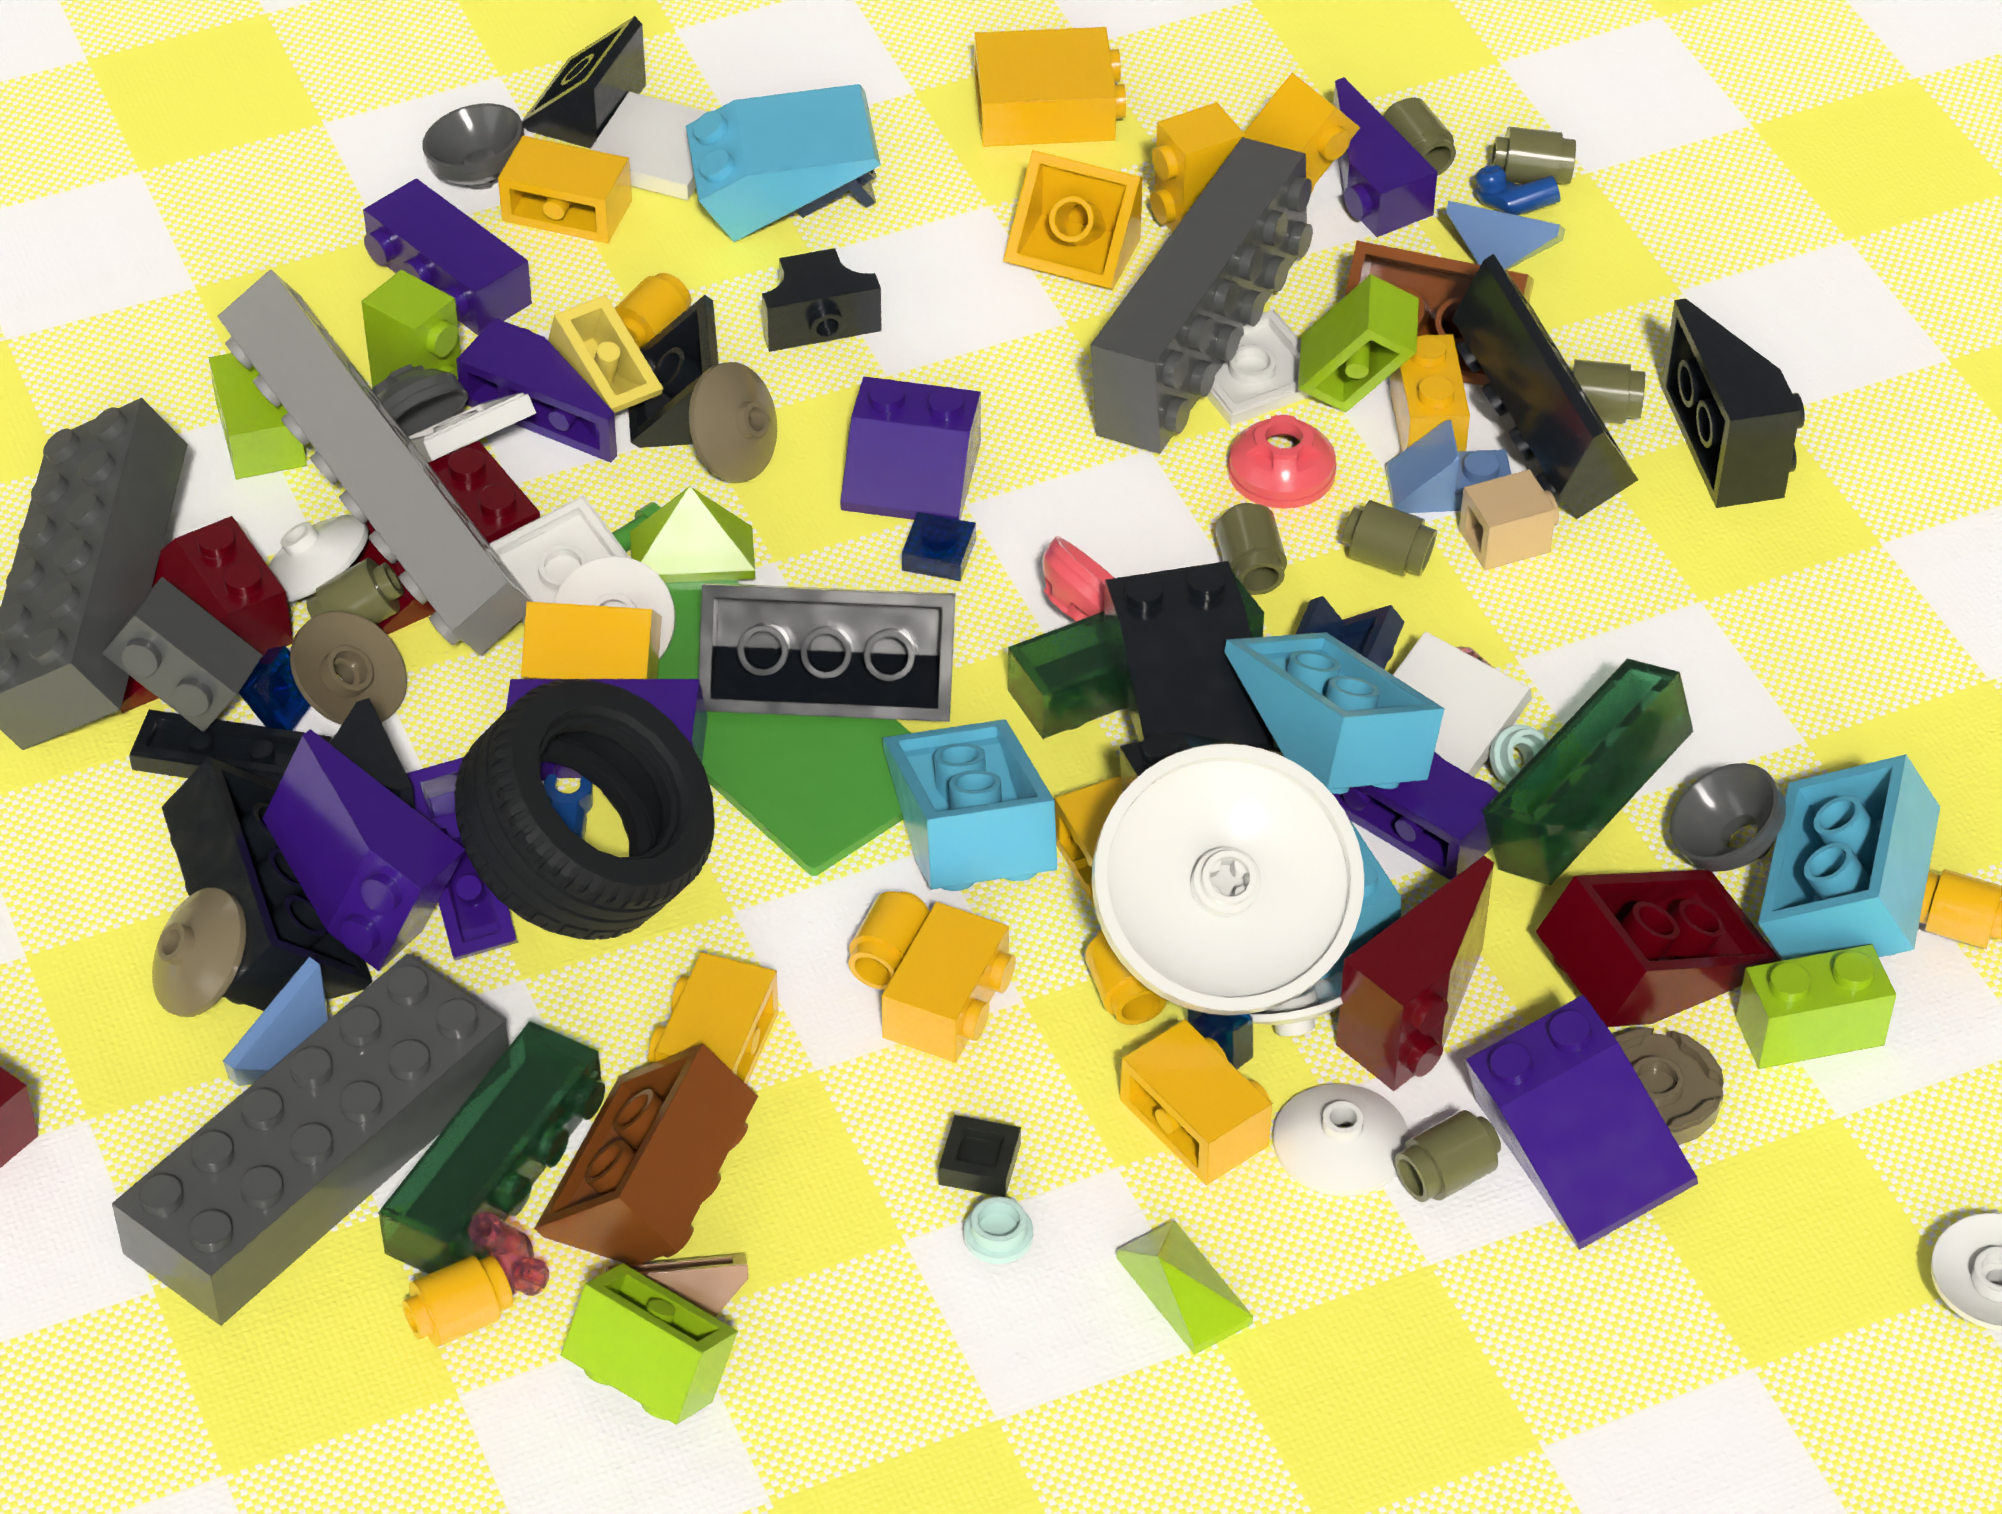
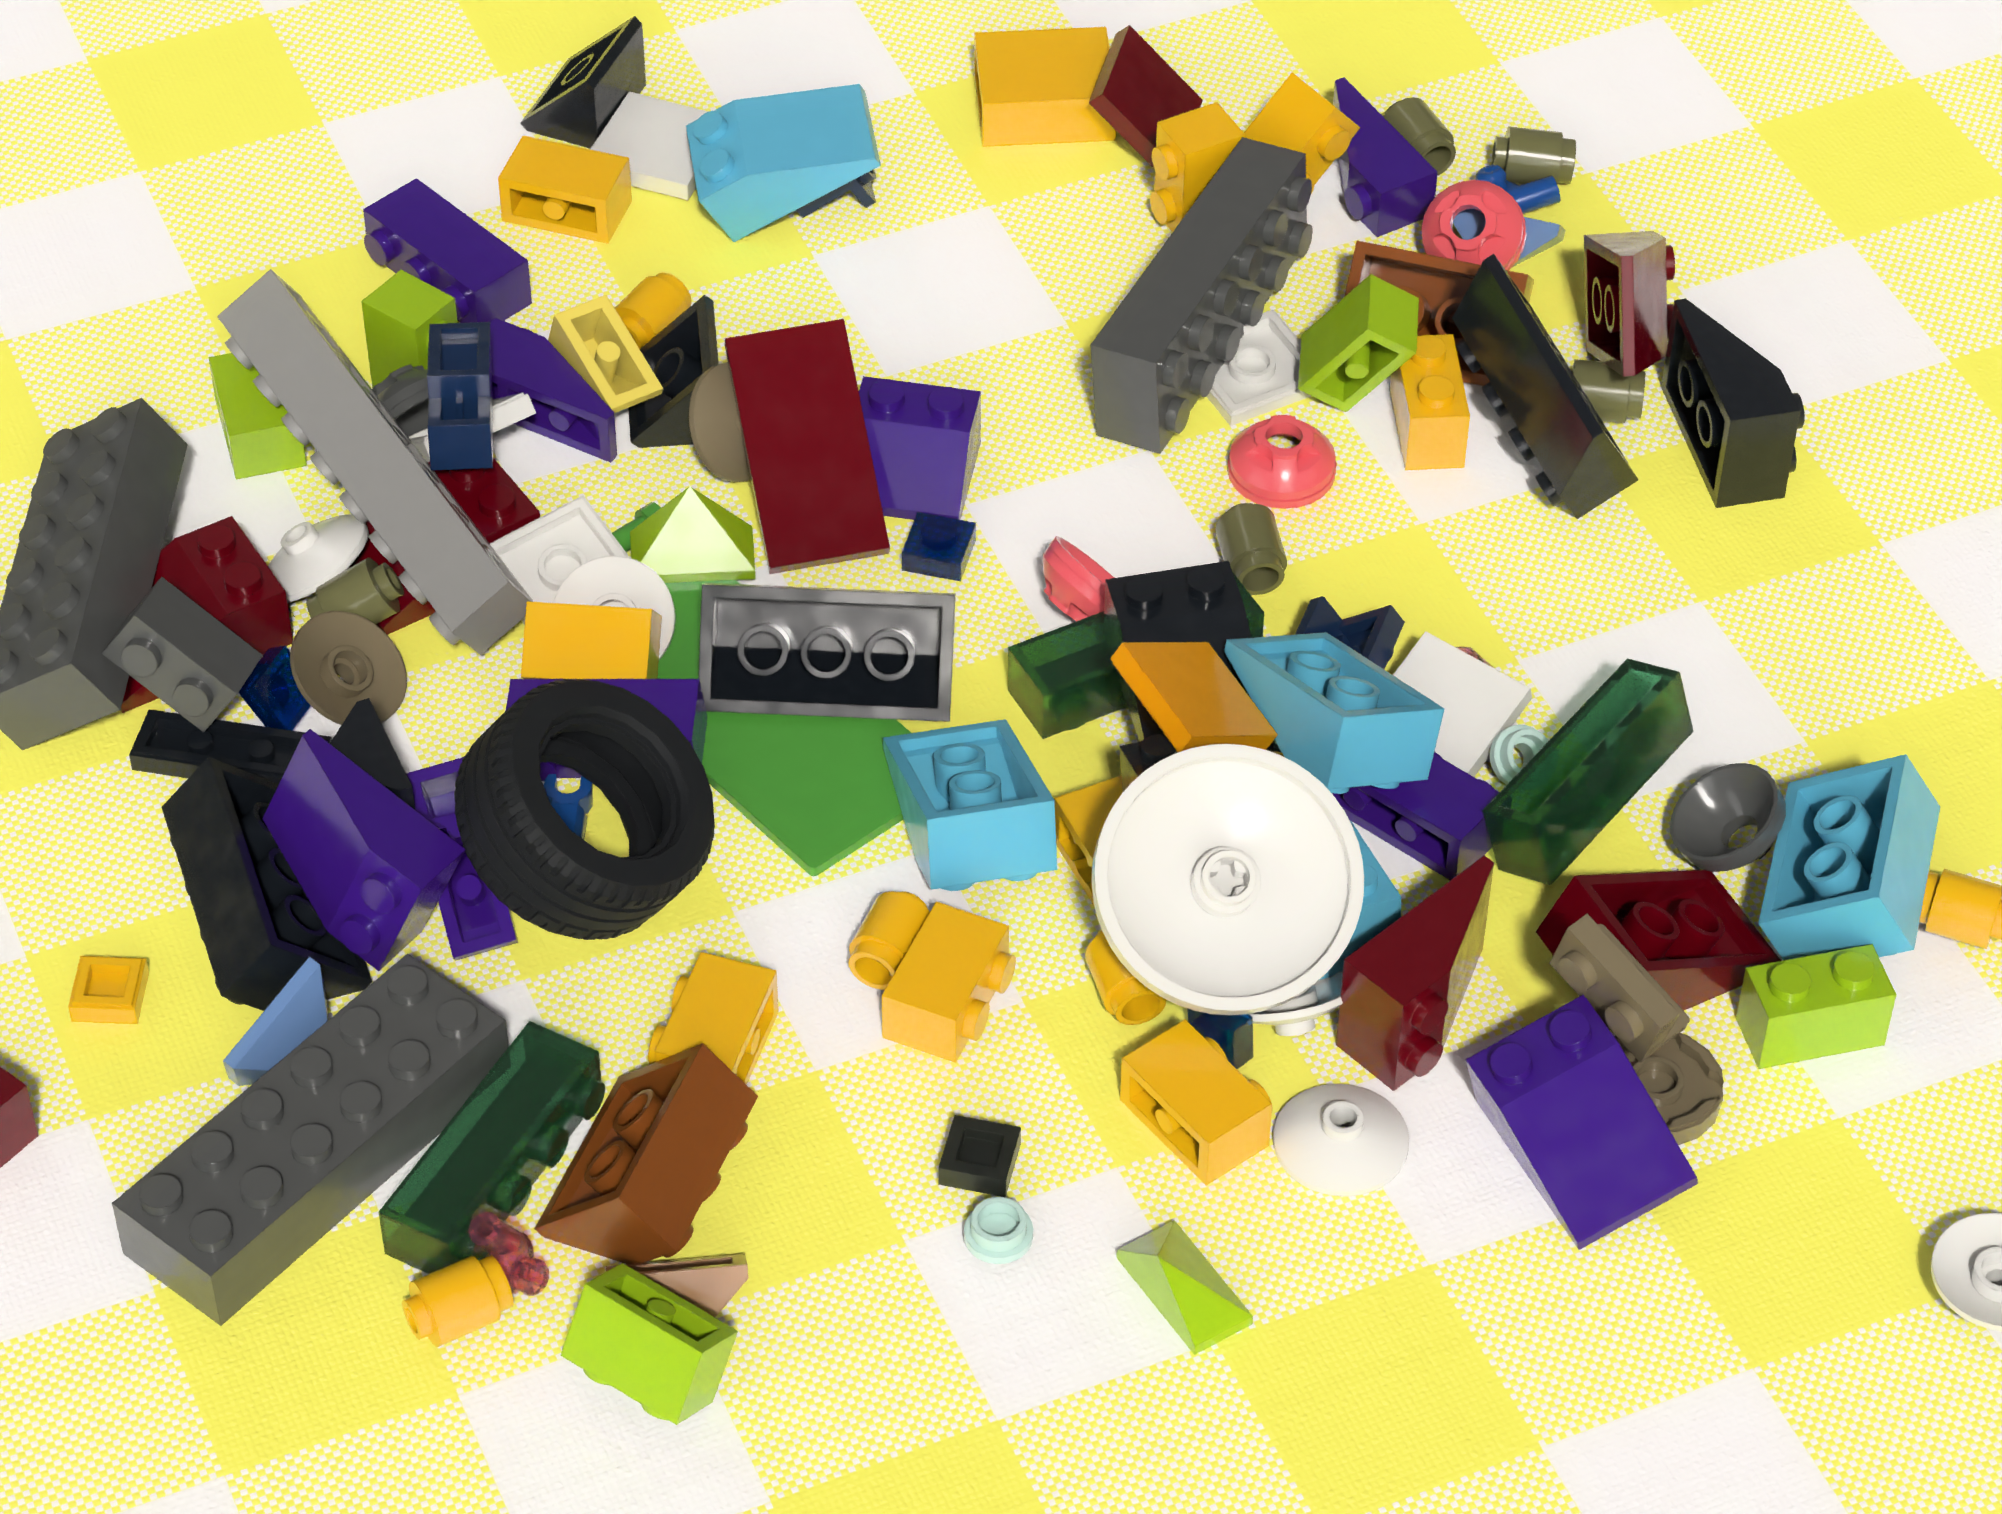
(108, 990): none -> yellow tile
(199, 952): dark tan dish -> none
(460, 396): none -> dark blue slope
(473, 143): dark grey piece -> none
(806, 446): none -> dark red tile
(819, 302): black brick -> none
(1076, 220): yellow slope -> none
(1139, 91): none -> dark red tile
(1192, 694): none -> light orange tile
(1389, 538): olive brick -> none
(1433, 472): medium blue slope -> none
(1448, 1156): olive brick -> none
(1503, 231): none -> coral piece
(1508, 519): tan brick -> none
(1618, 988): none -> dark tan bracket
(1627, 298): none -> slope

